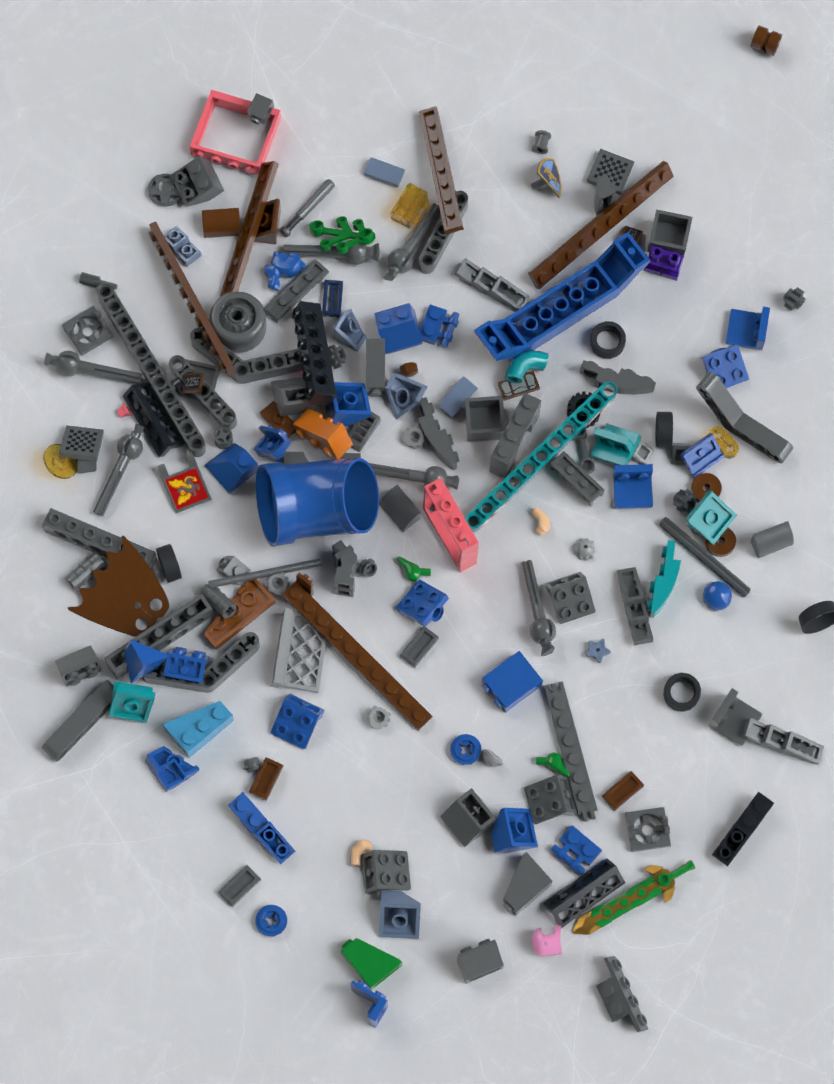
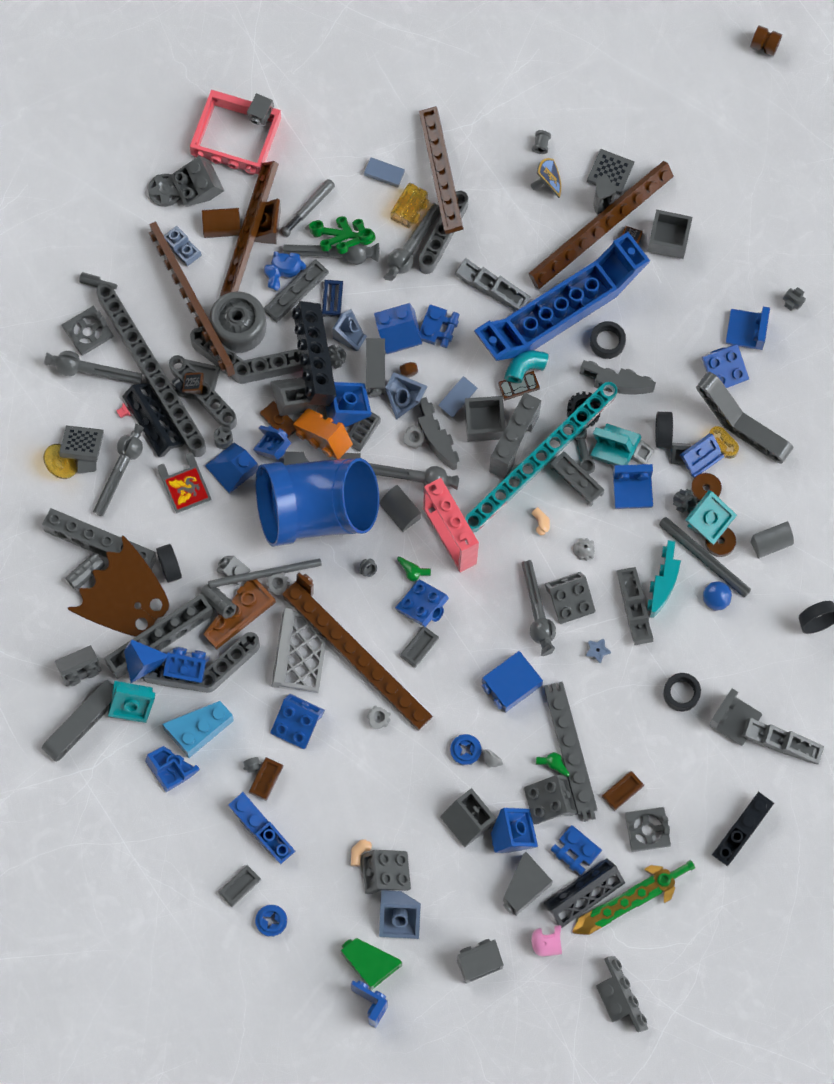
(346, 568): dark grey hips -> none
(669, 261): dark purple hips -> none

